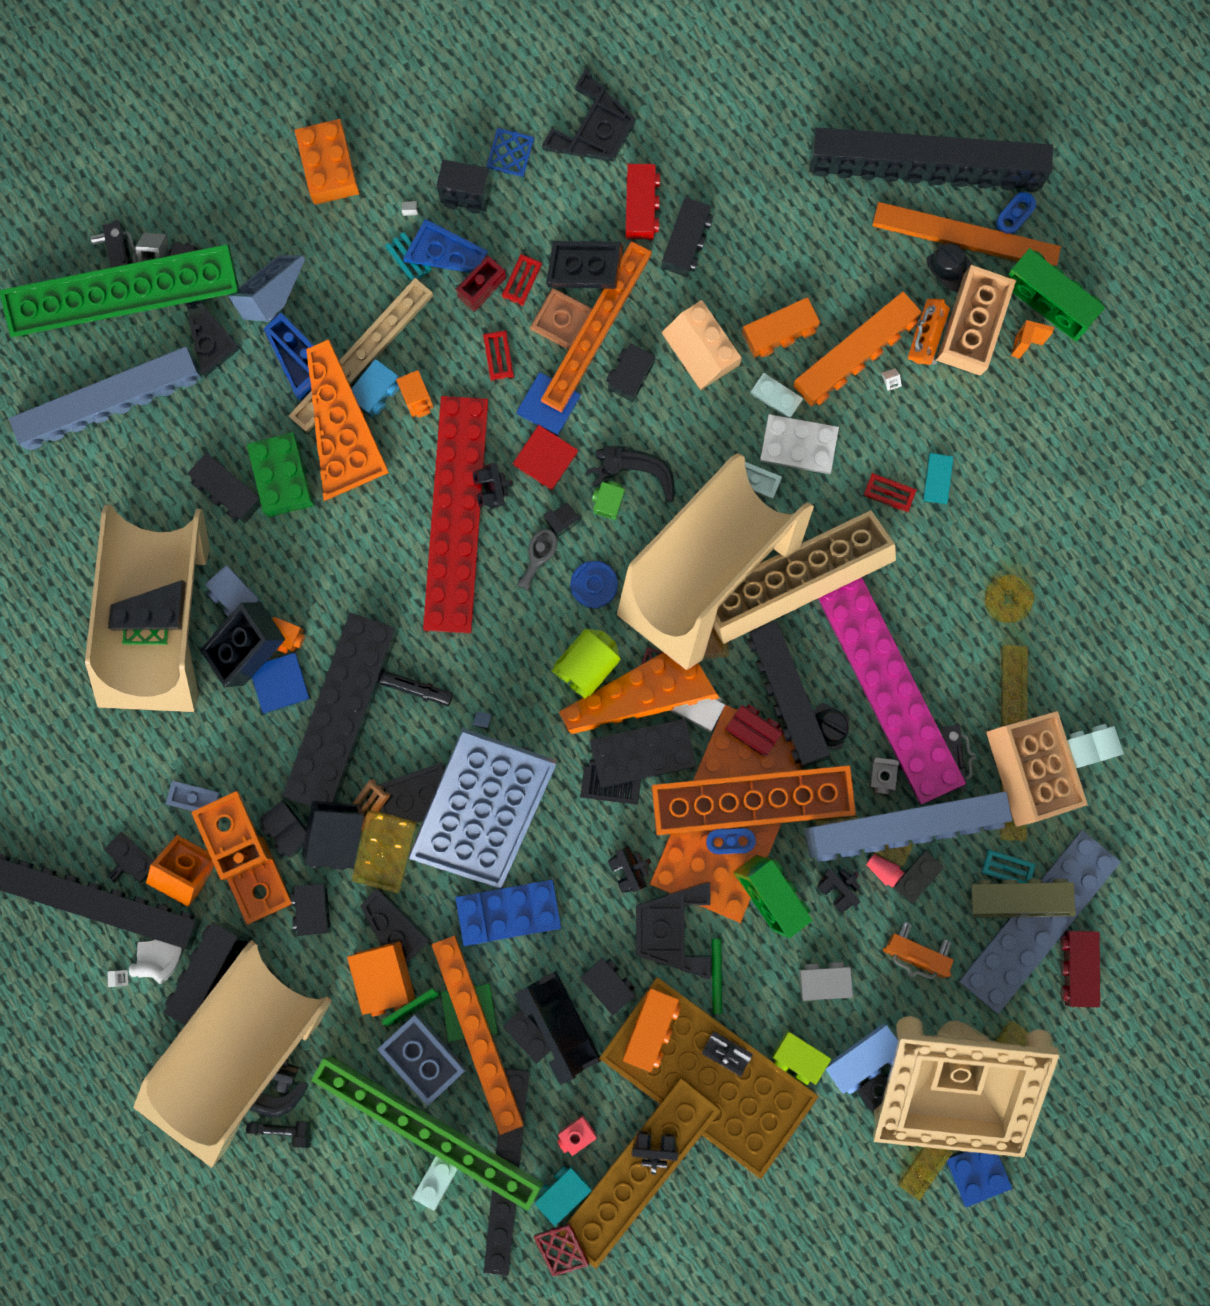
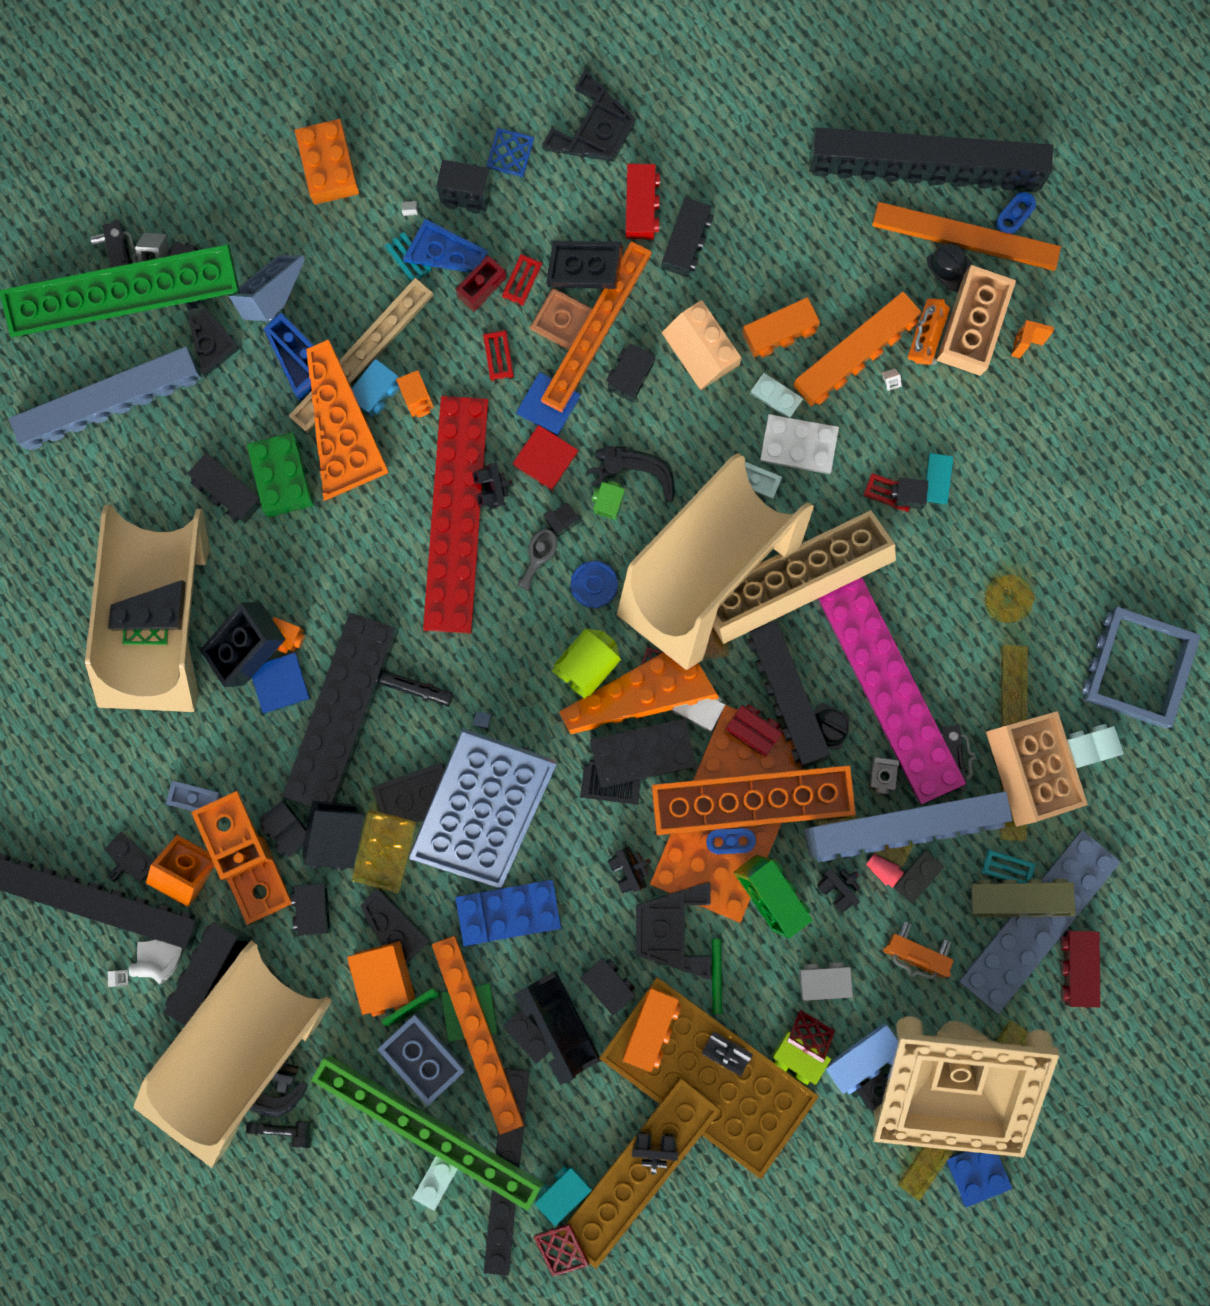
(229, 590): sand blue brick -> none
(378, 791): medium nougat tile -> none
(576, 1136): coral brick -> none
(805, 1047): none -> dark red window
(910, 493): none -> black brick
(1054, 295): green brick -> none
(1178, 679): none -> sand blue window

